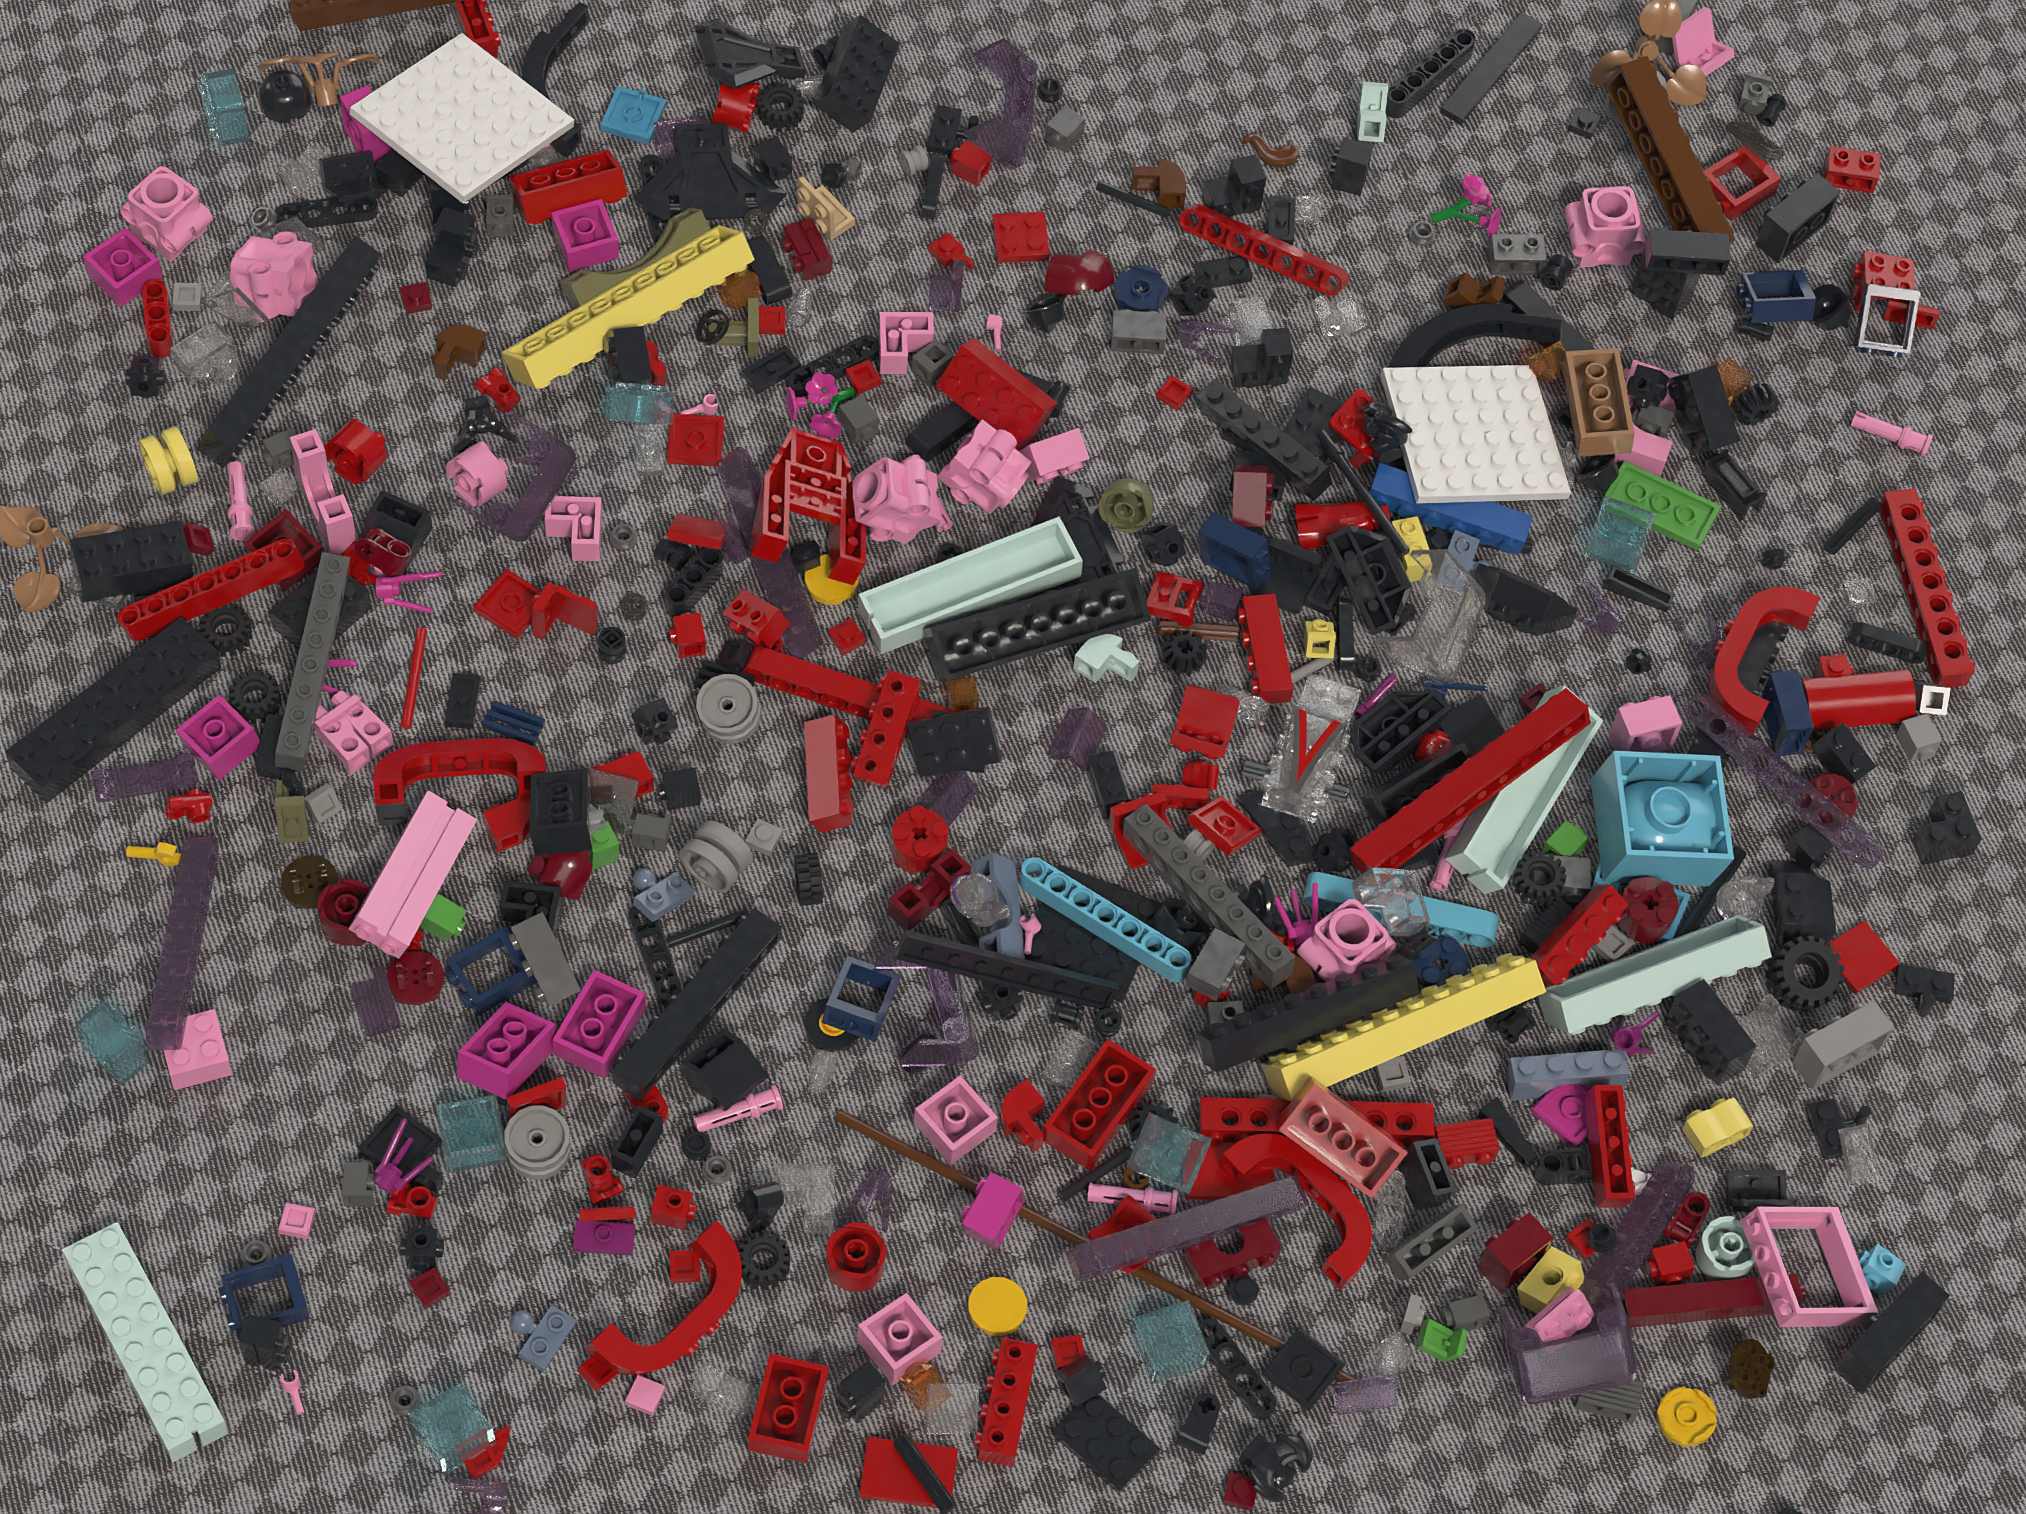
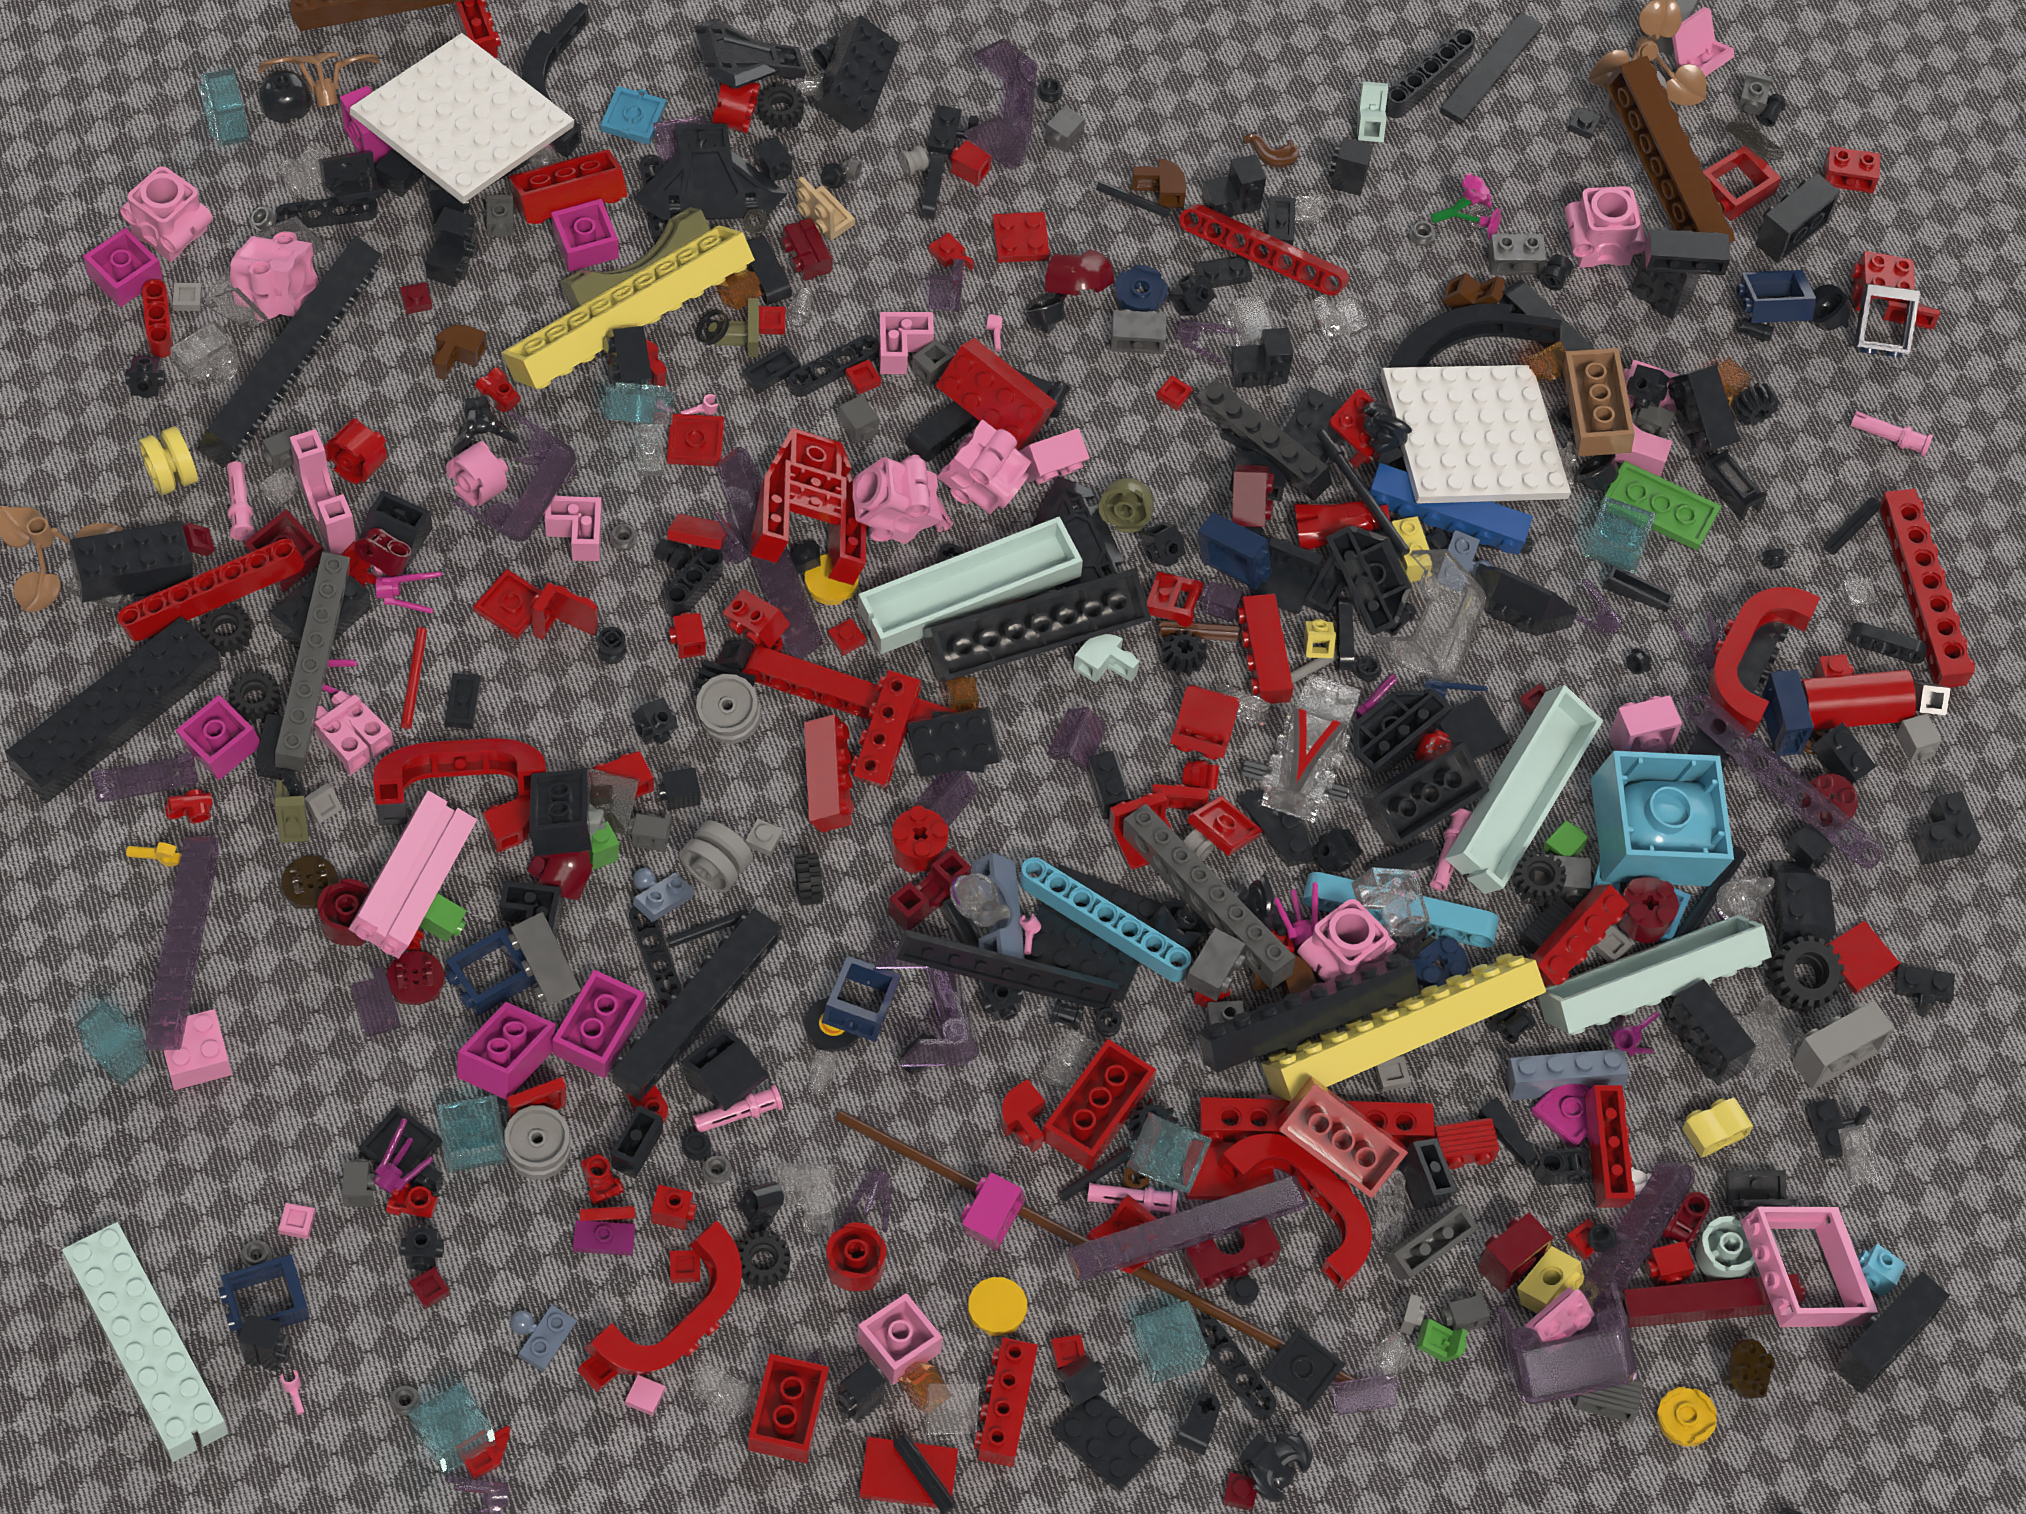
(516, 719): dark blue tile -> none
(633, 598): clear smoke bush -> none
(822, 391): dark pink plant -> none
(955, 1120): bright pink brick -> none
(1472, 783): red brick -> none

